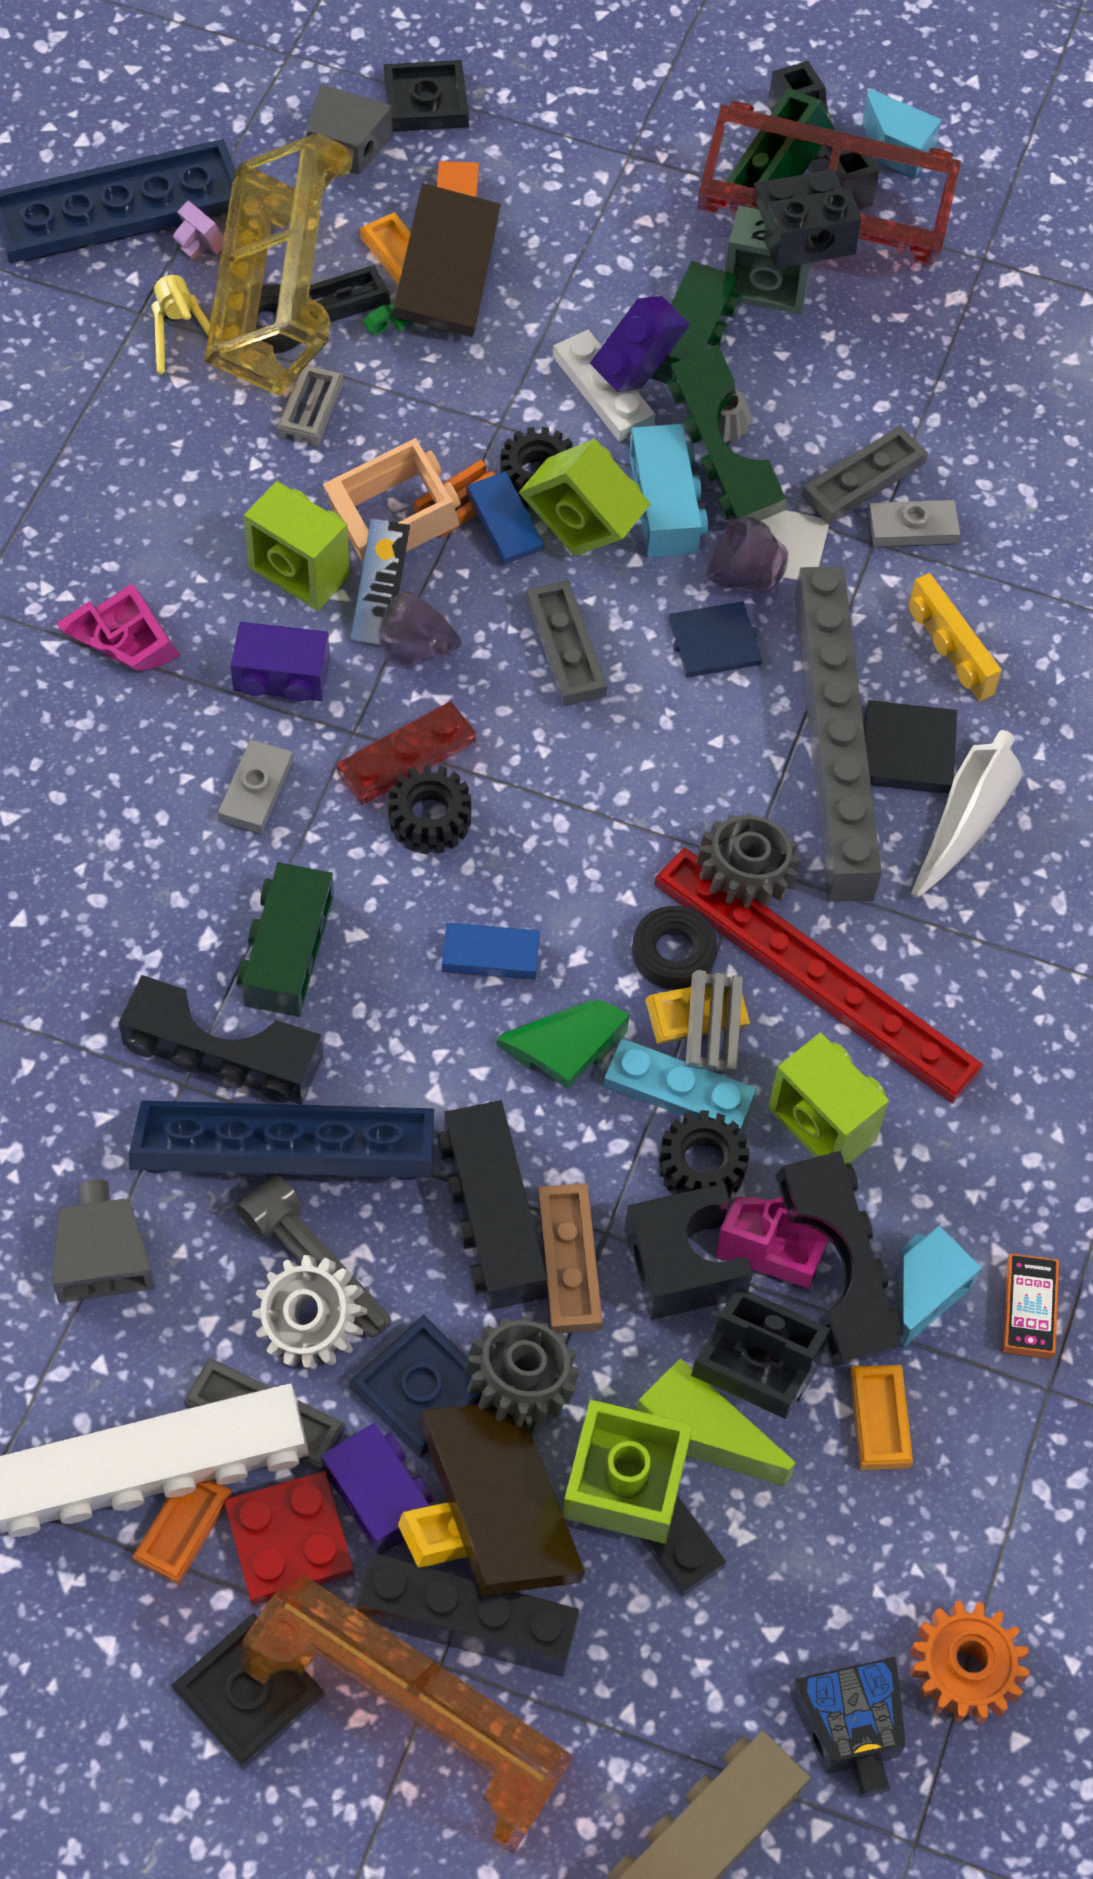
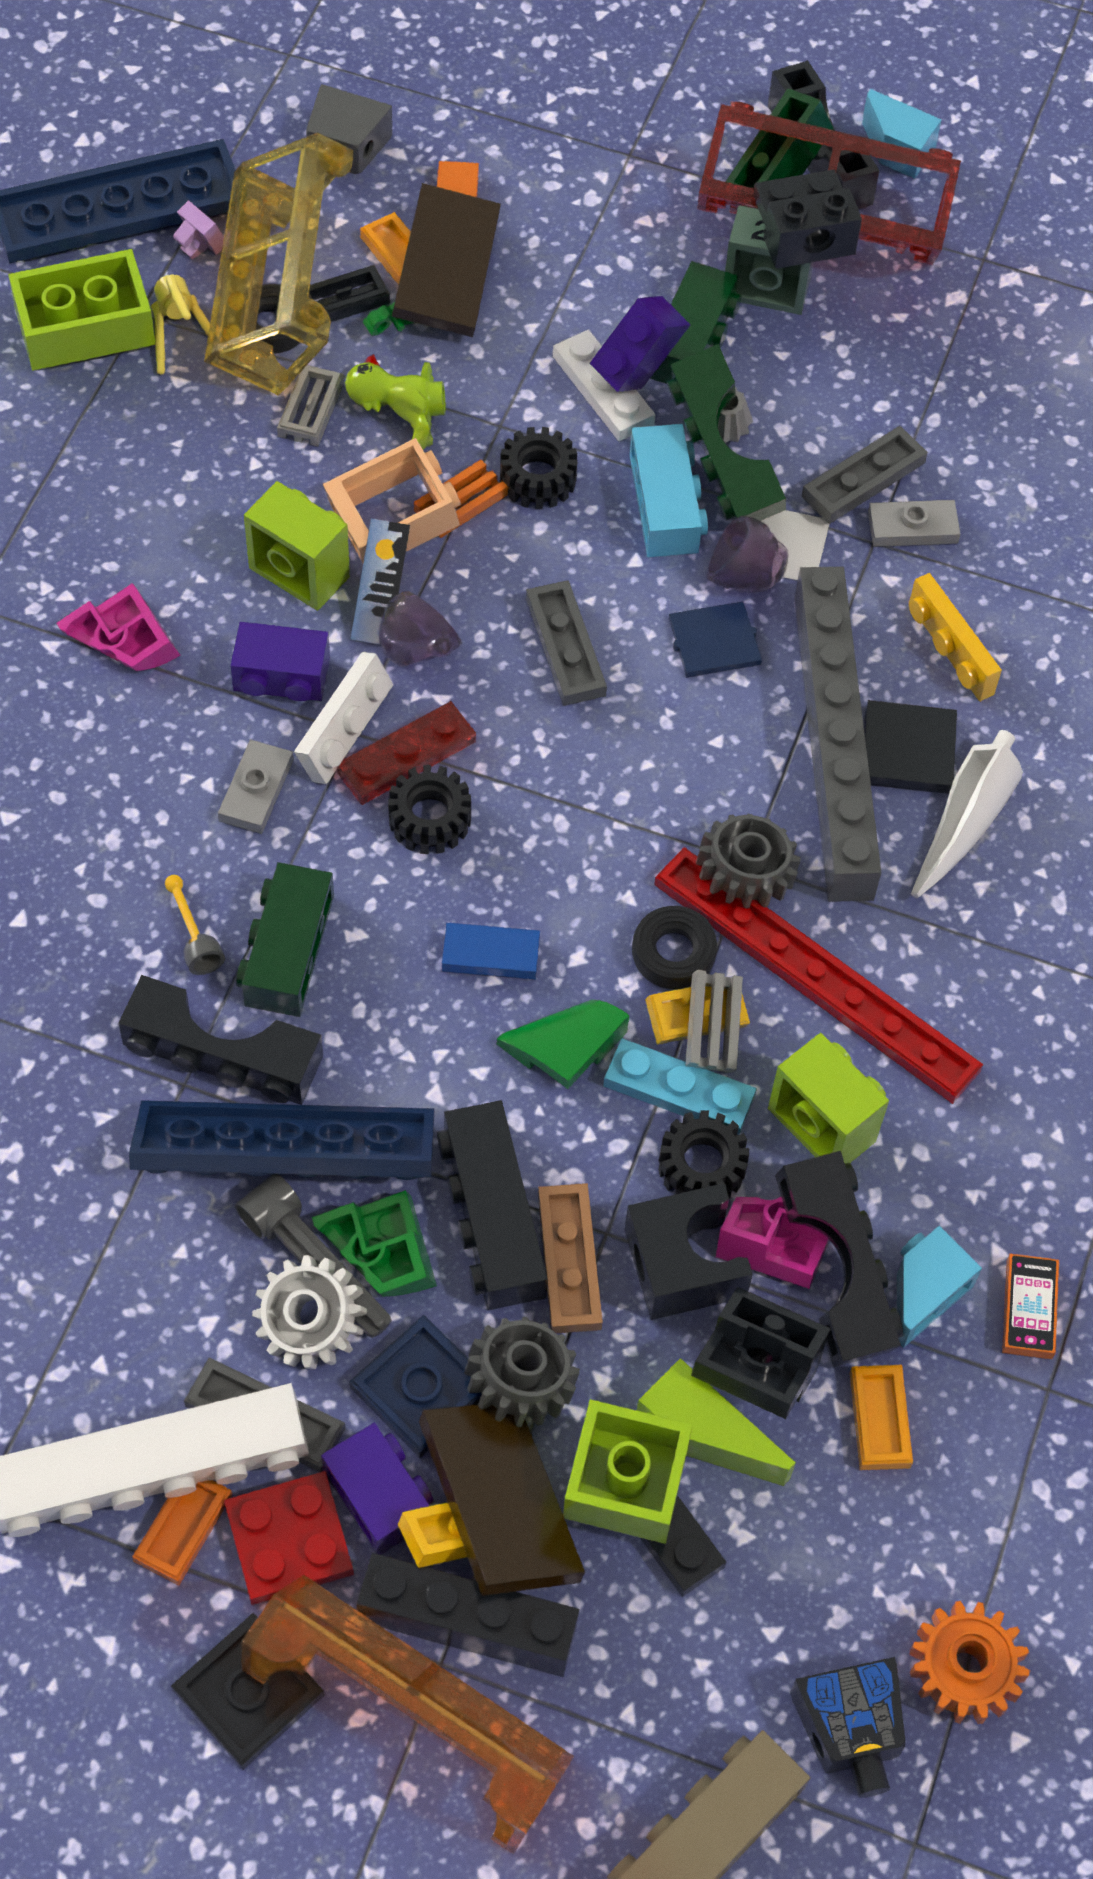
(82, 309): none -> lime brick
(98, 1247): dark grey torso -> none
(202, 951): none -> dark grey hinge
(344, 718): none -> white plate
(382, 1243): none -> green slope
(410, 396): none -> lime animal
(426, 95): black tile -> none
(504, 518): blue tile -> none
(585, 497): lime brick -> none

